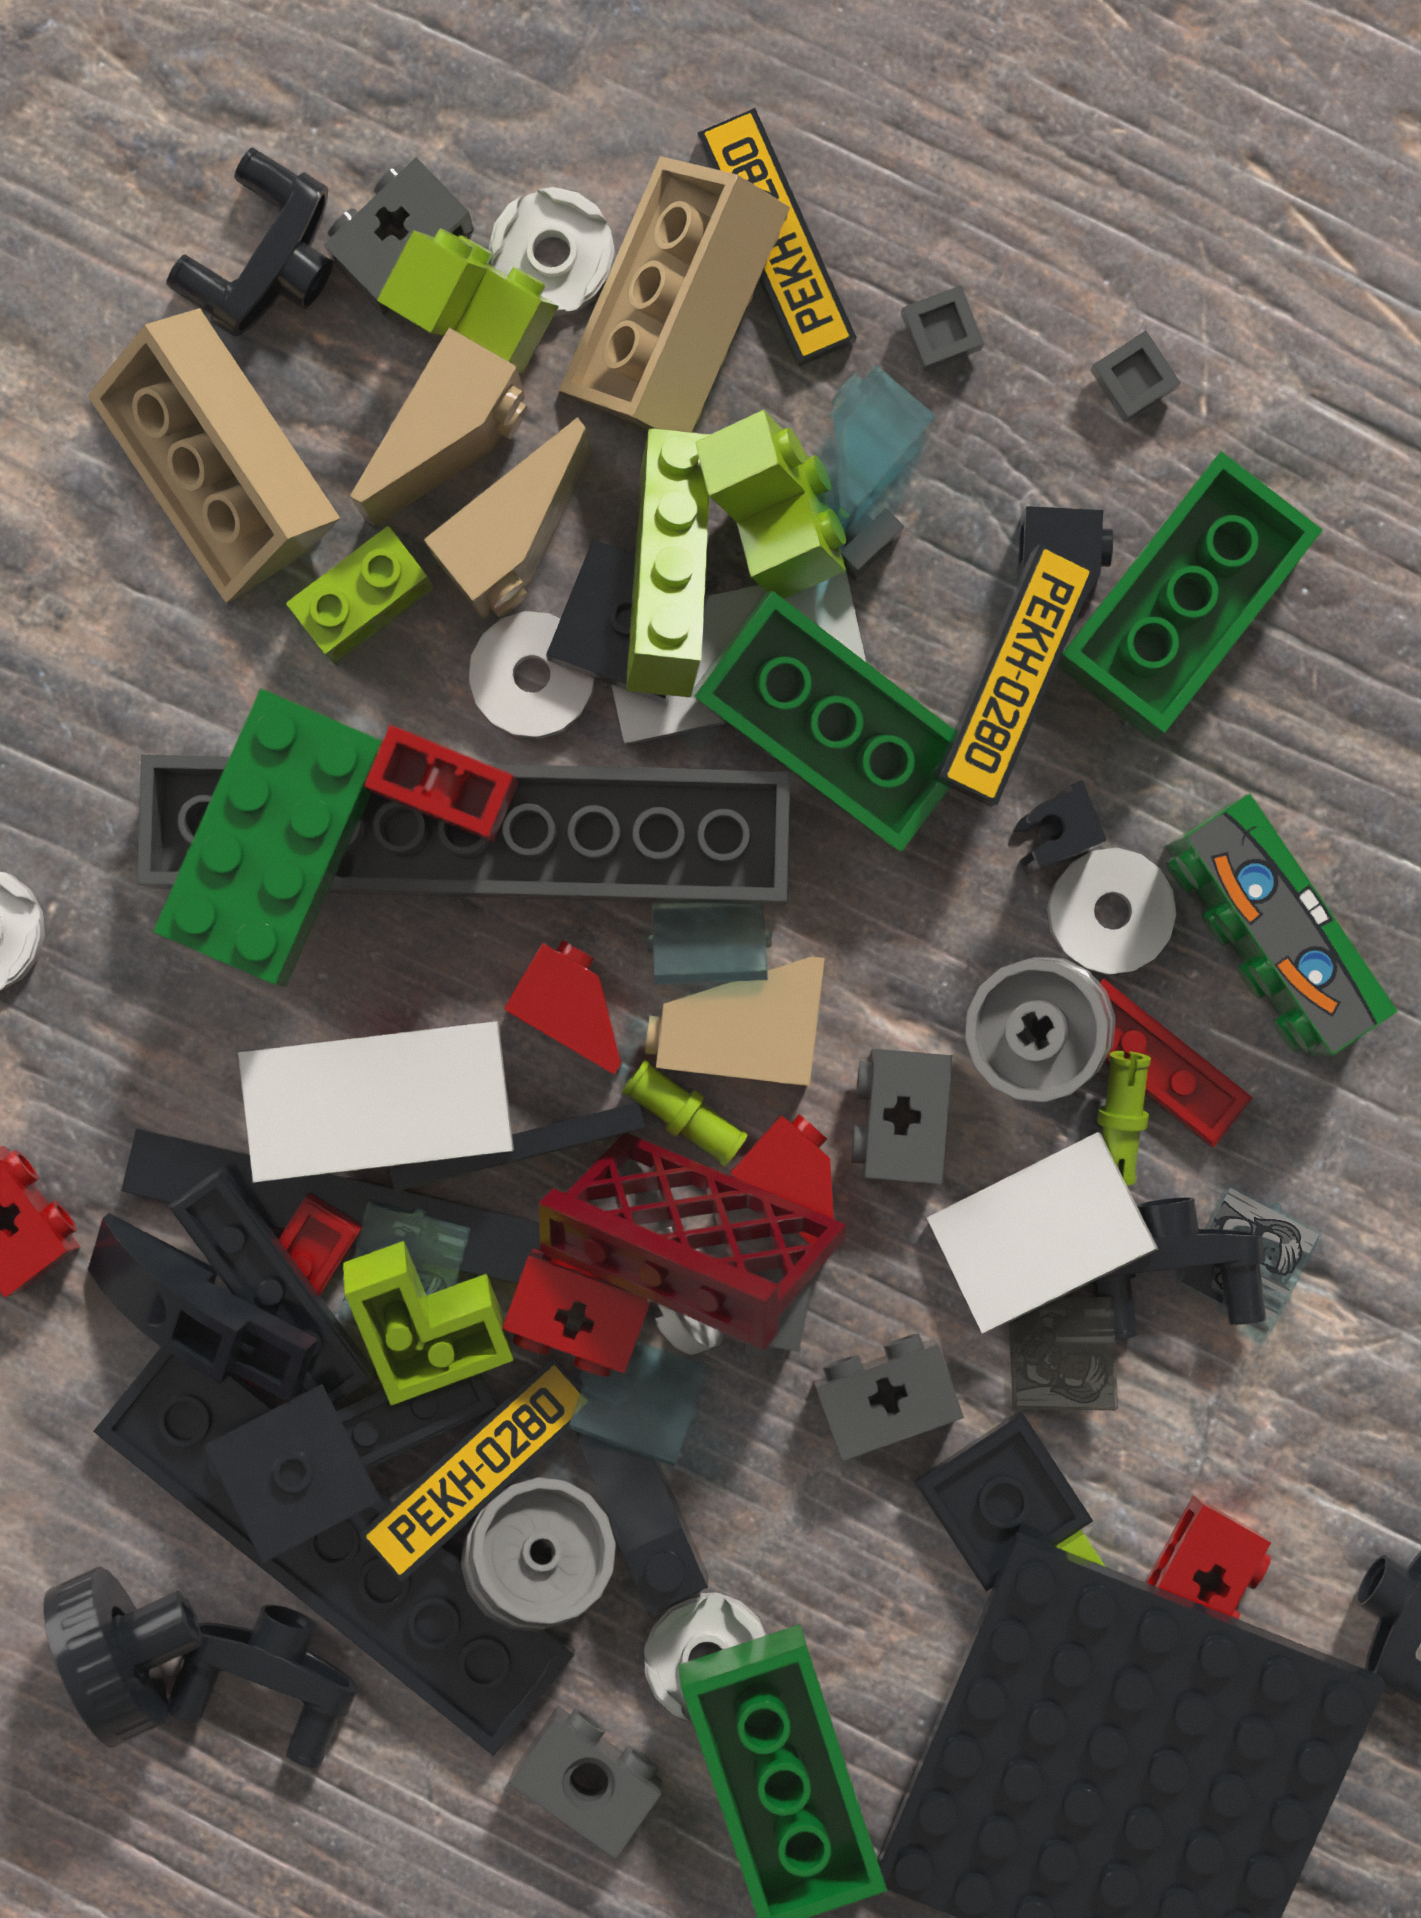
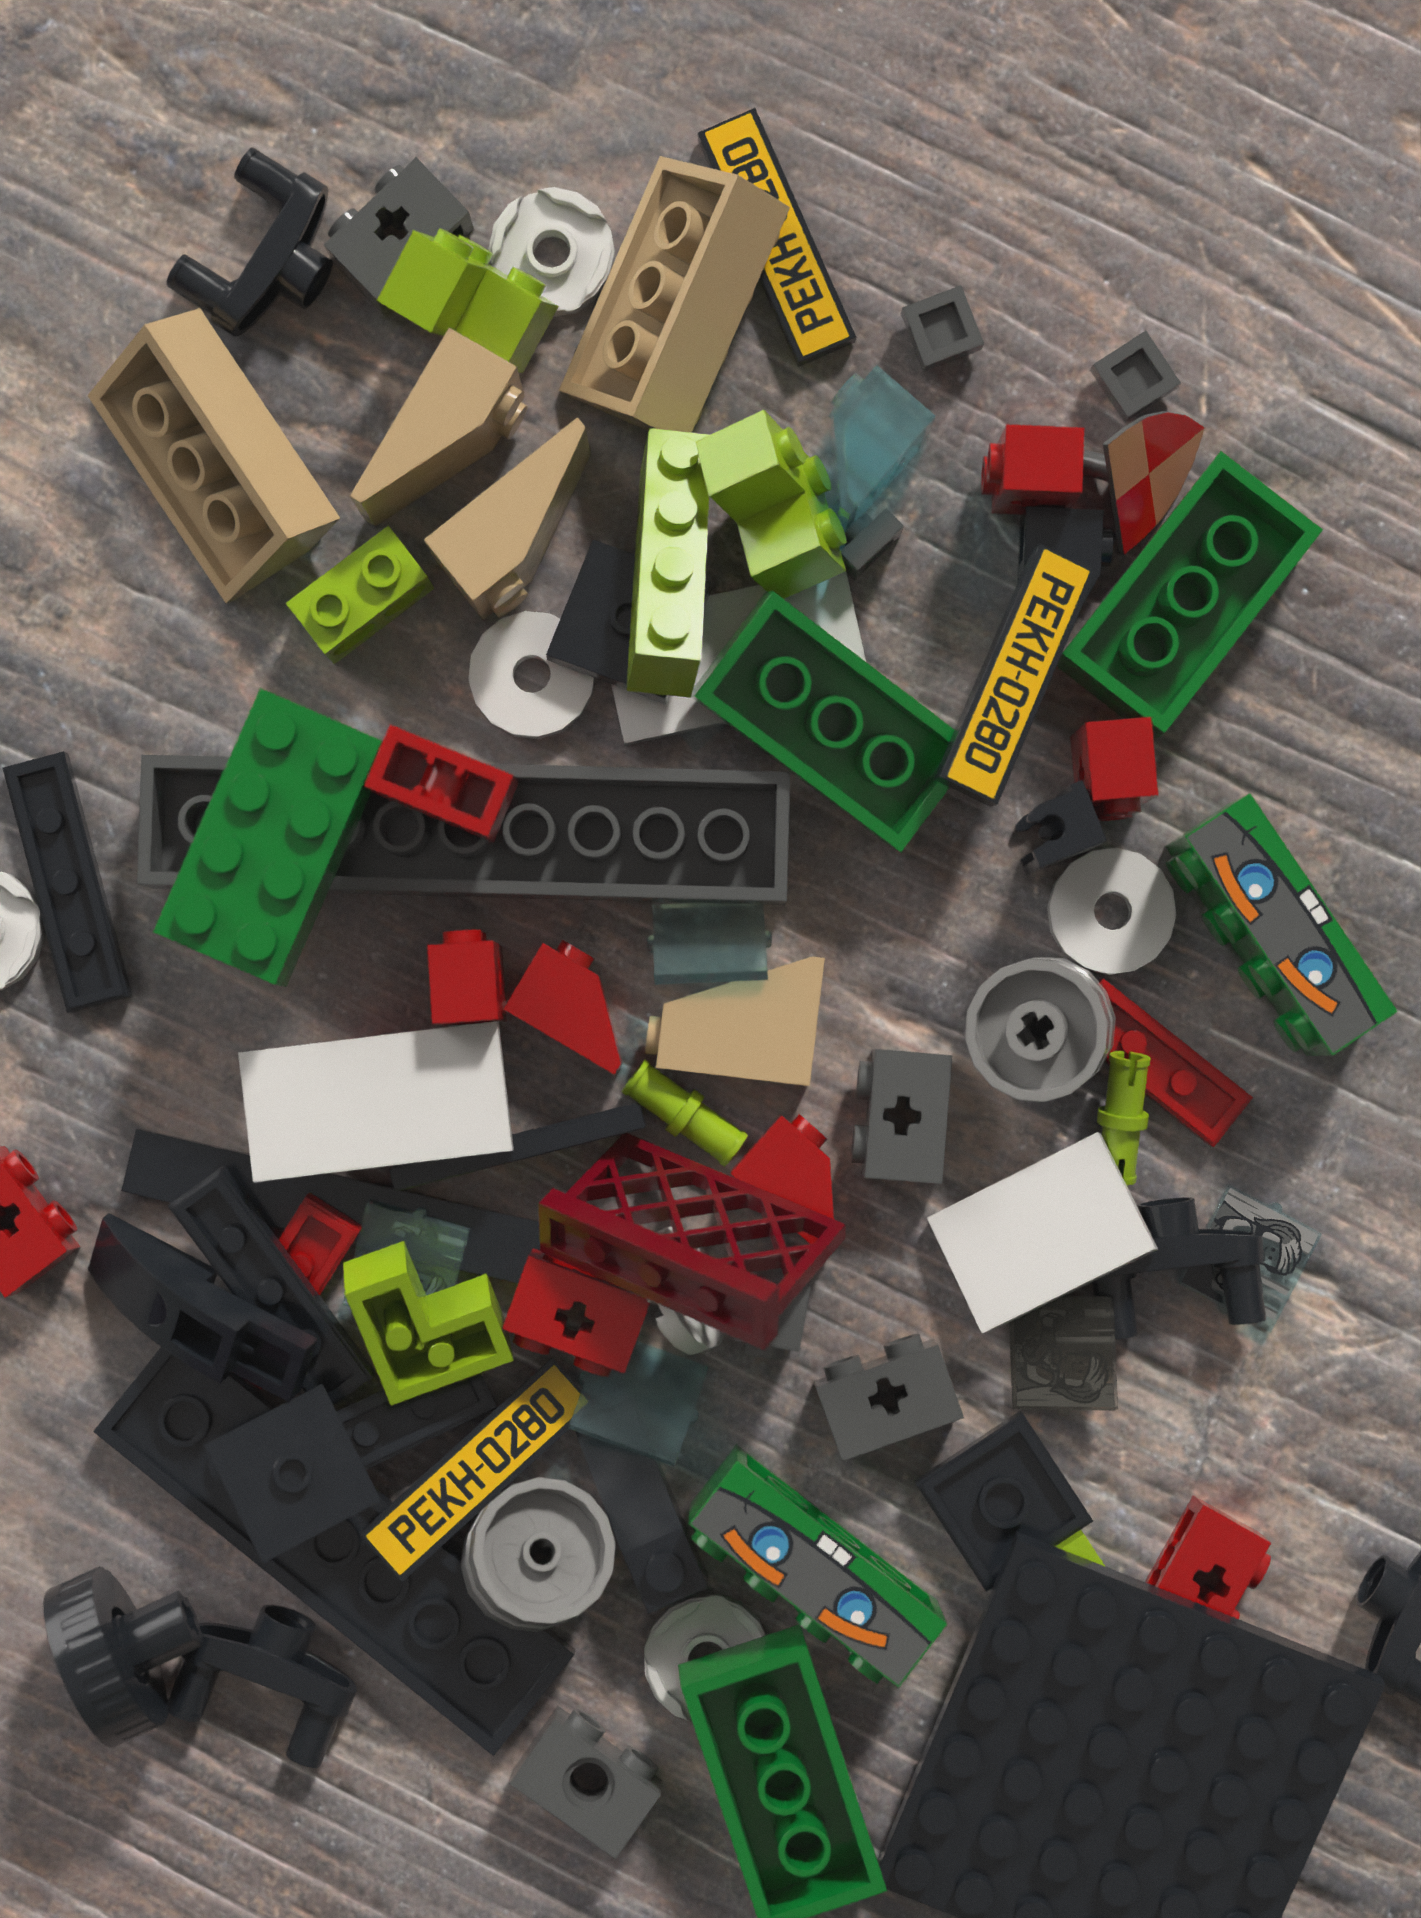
(67, 882): none -> black tile
(466, 979): none -> red brick
(815, 1566): none -> brick
(1034, 468): none -> red brick
(1116, 765): none -> red brick
(1145, 470): none -> shield

